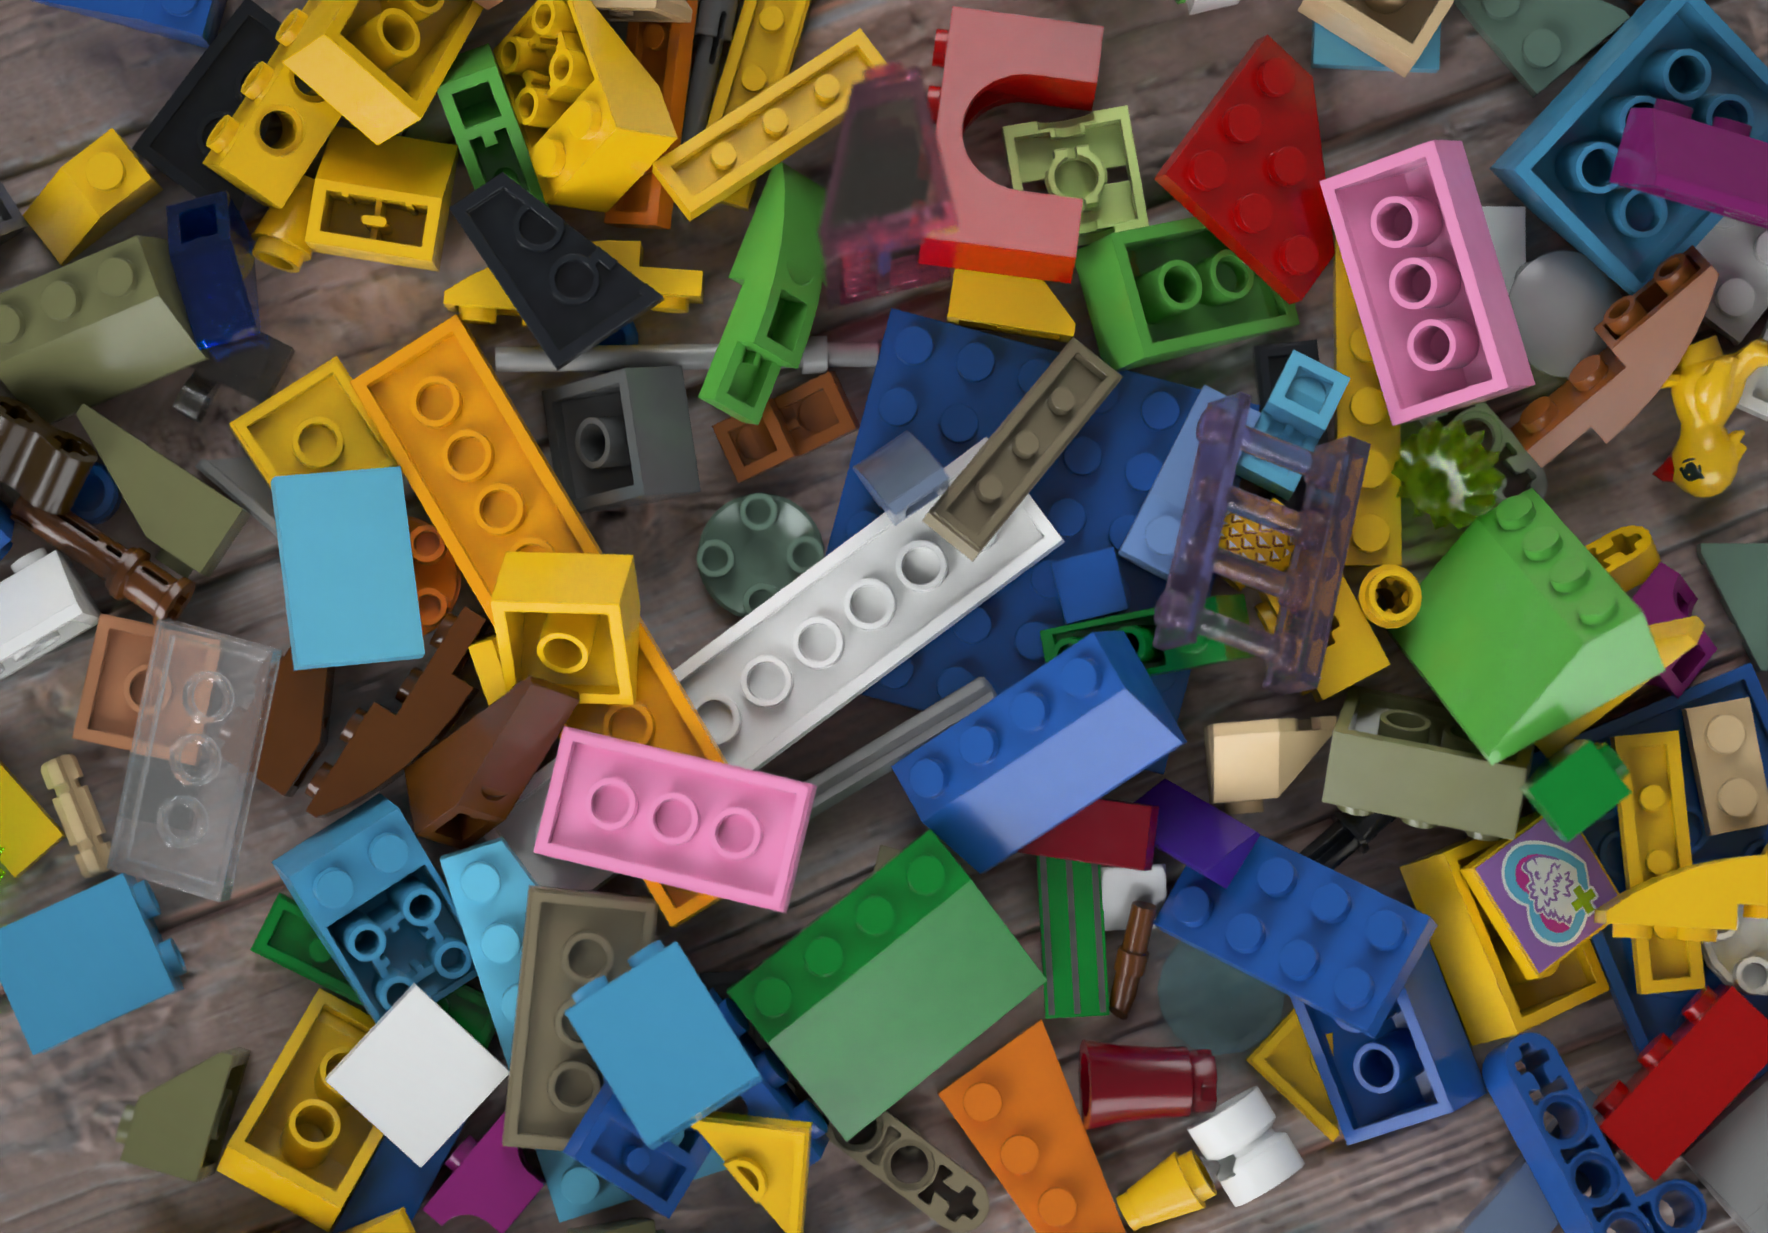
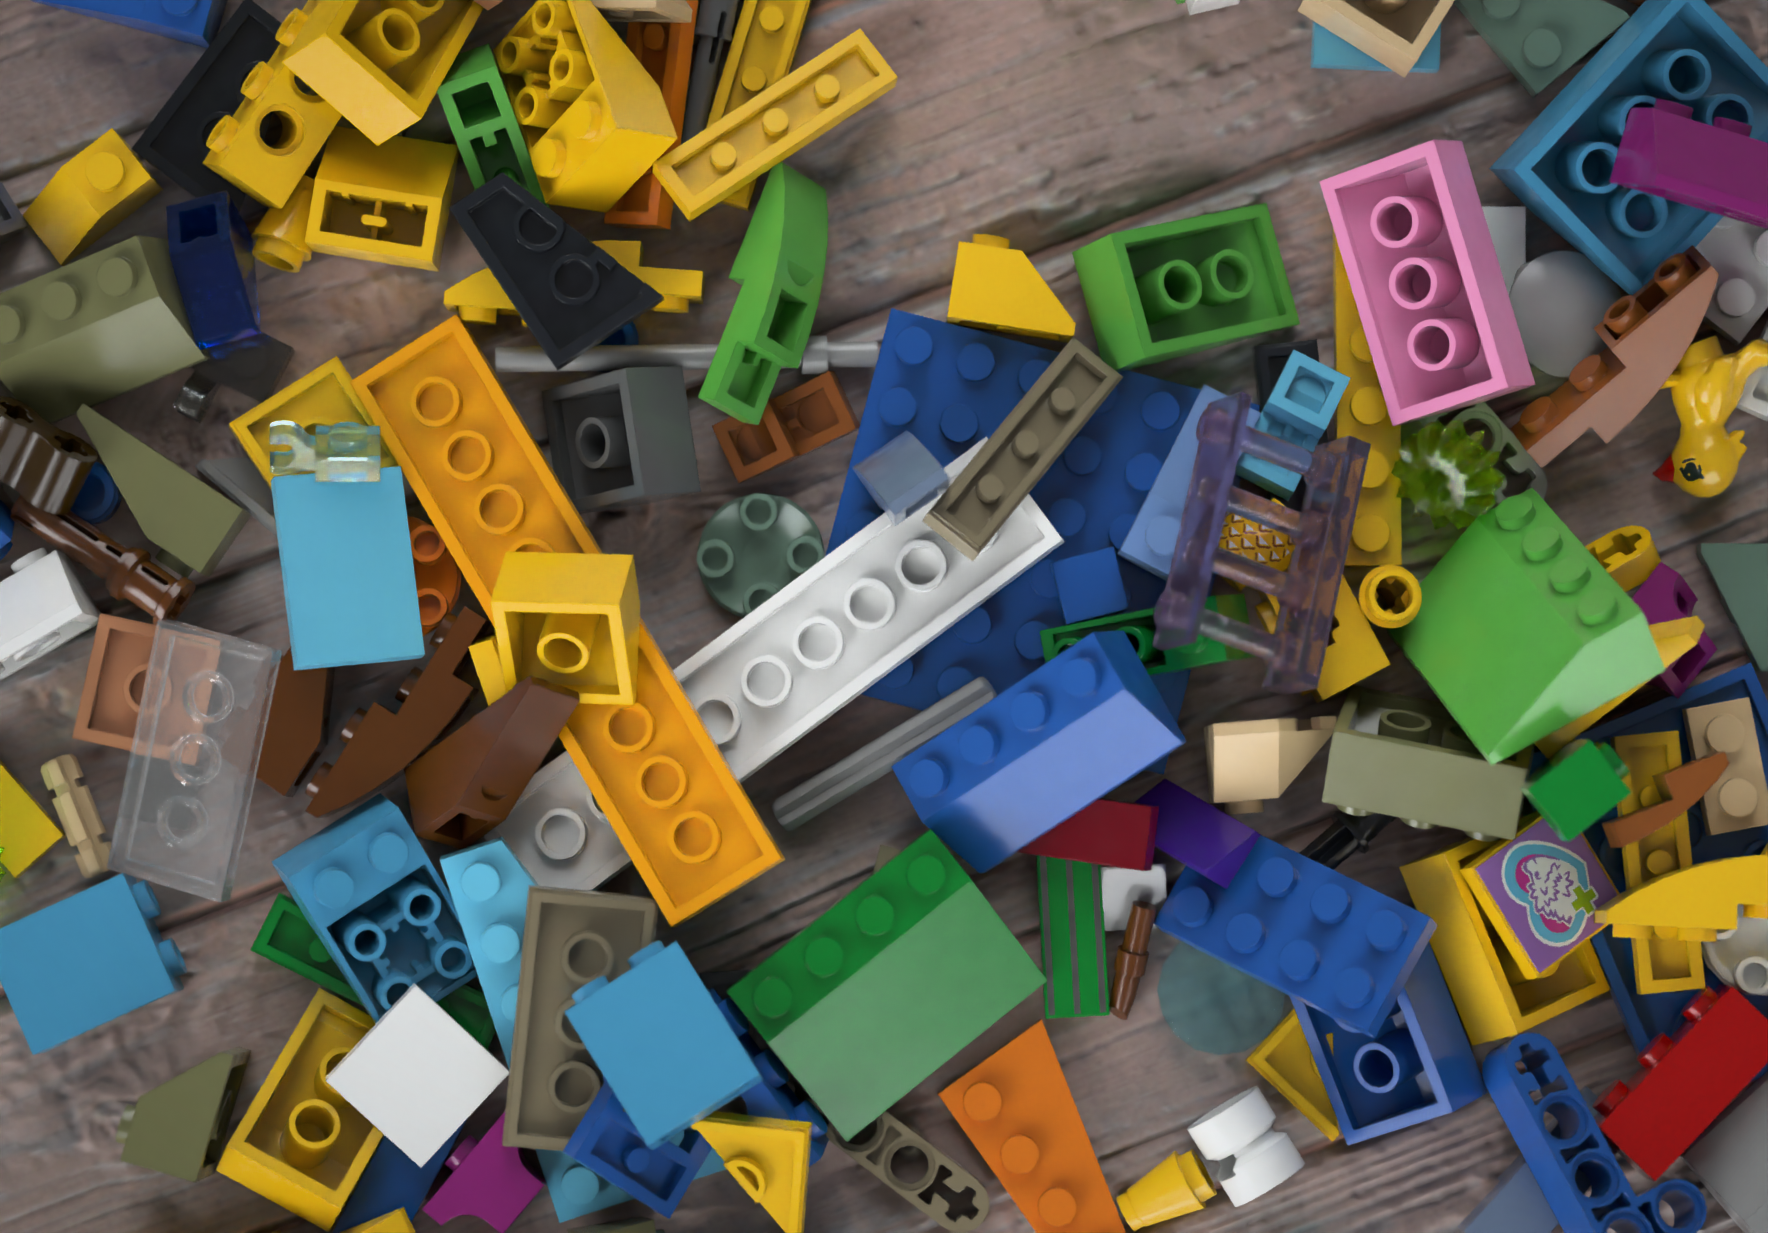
(335, 453): none -> clear light blue plate
(675, 819): bright pink tile -> none
(884, 191): windscreen -> none
(992, 63): arch -> none
(1075, 163): yellowish green brick -> none
(1143, 1082): dark red plant -> none
(1256, 171): red plate -> none
(1678, 791): none -> dark orange slope

